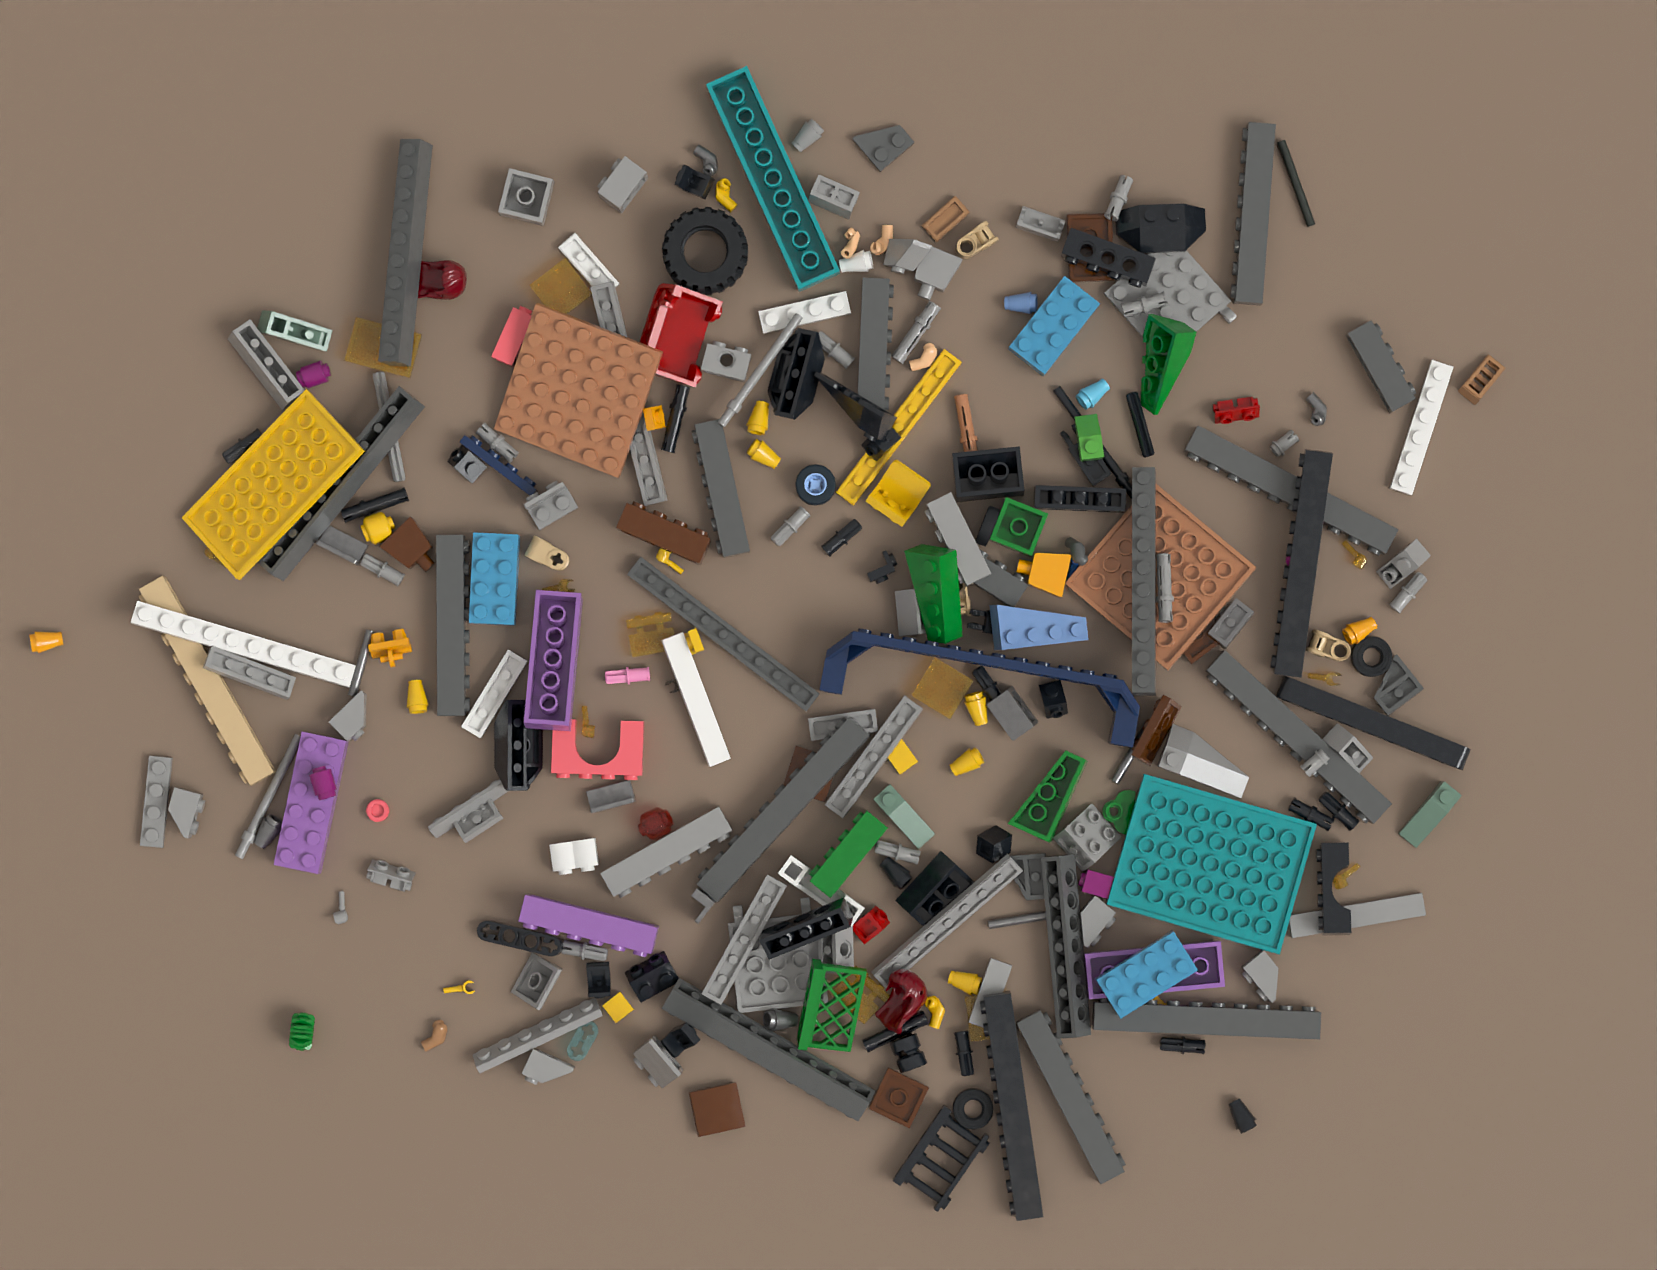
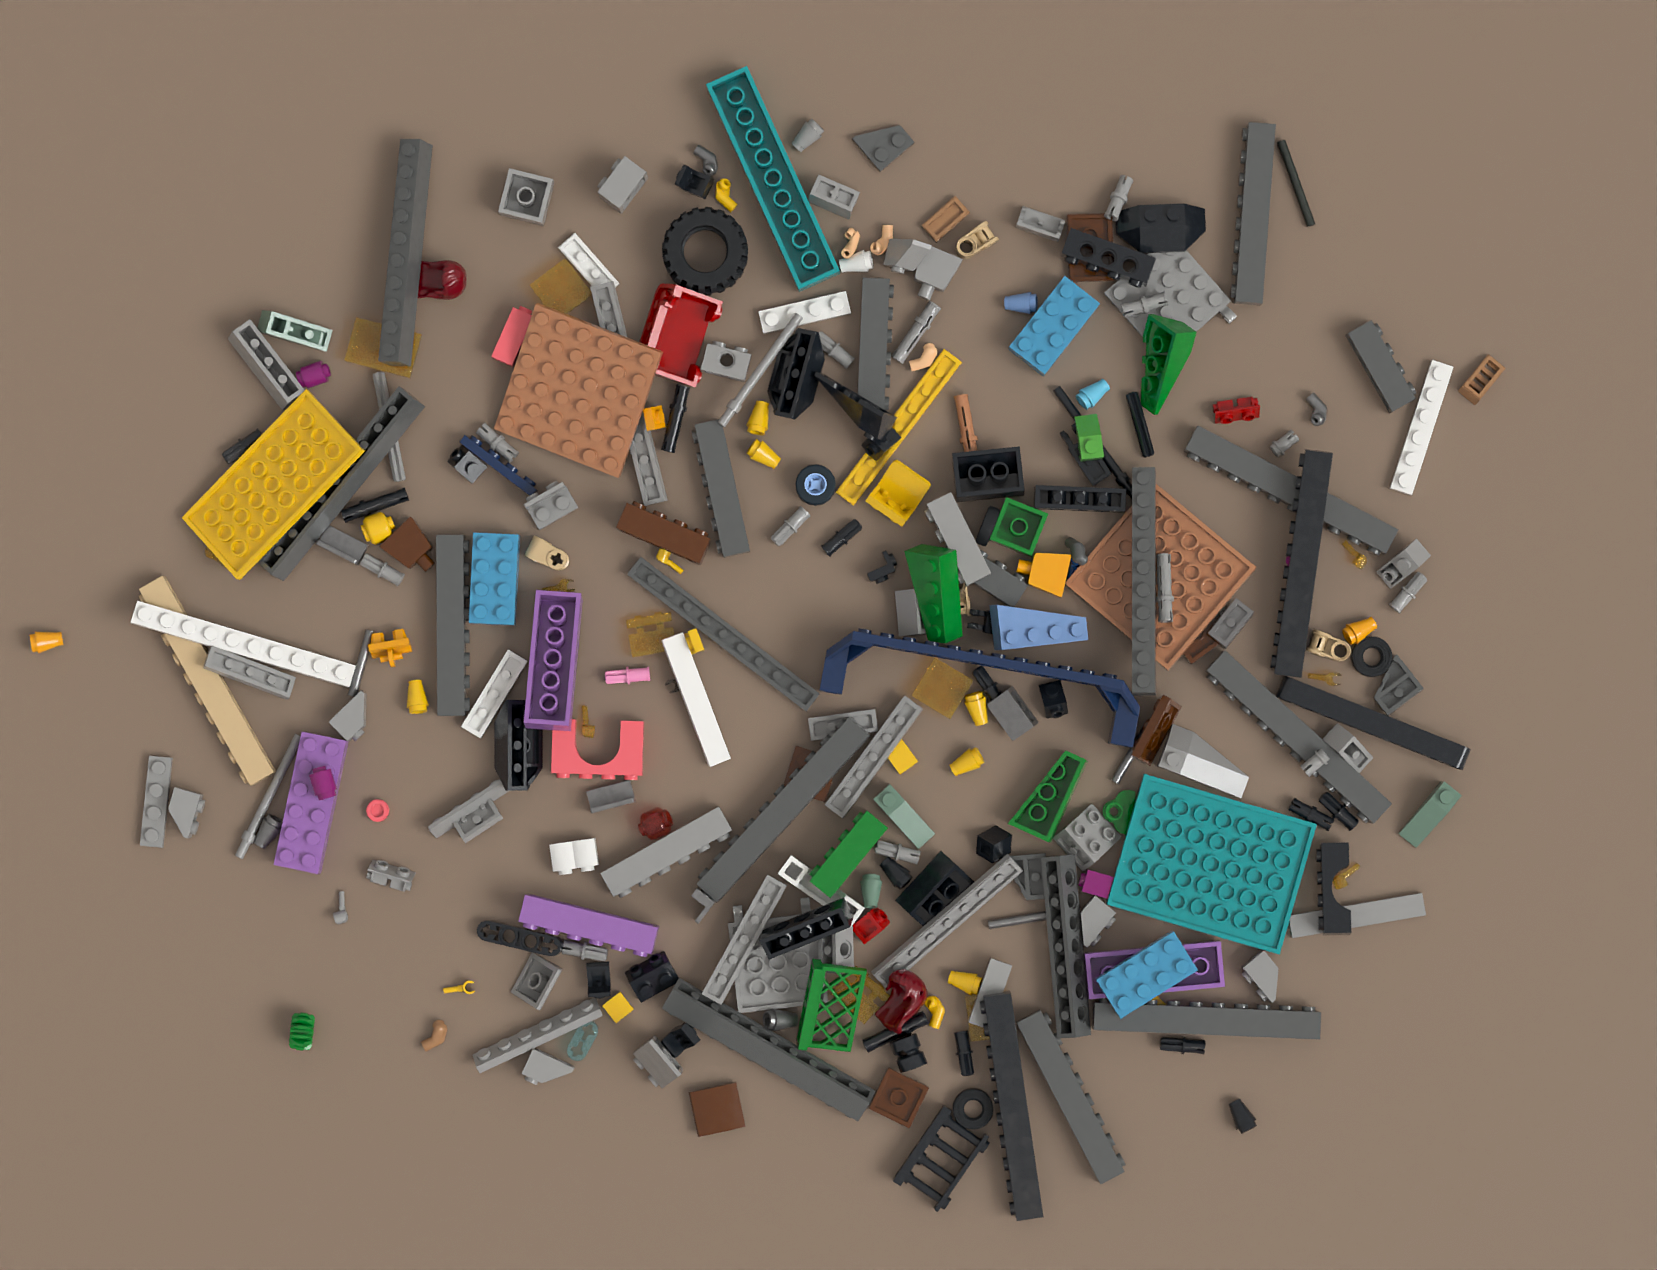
(870, 890): none -> sand green cone

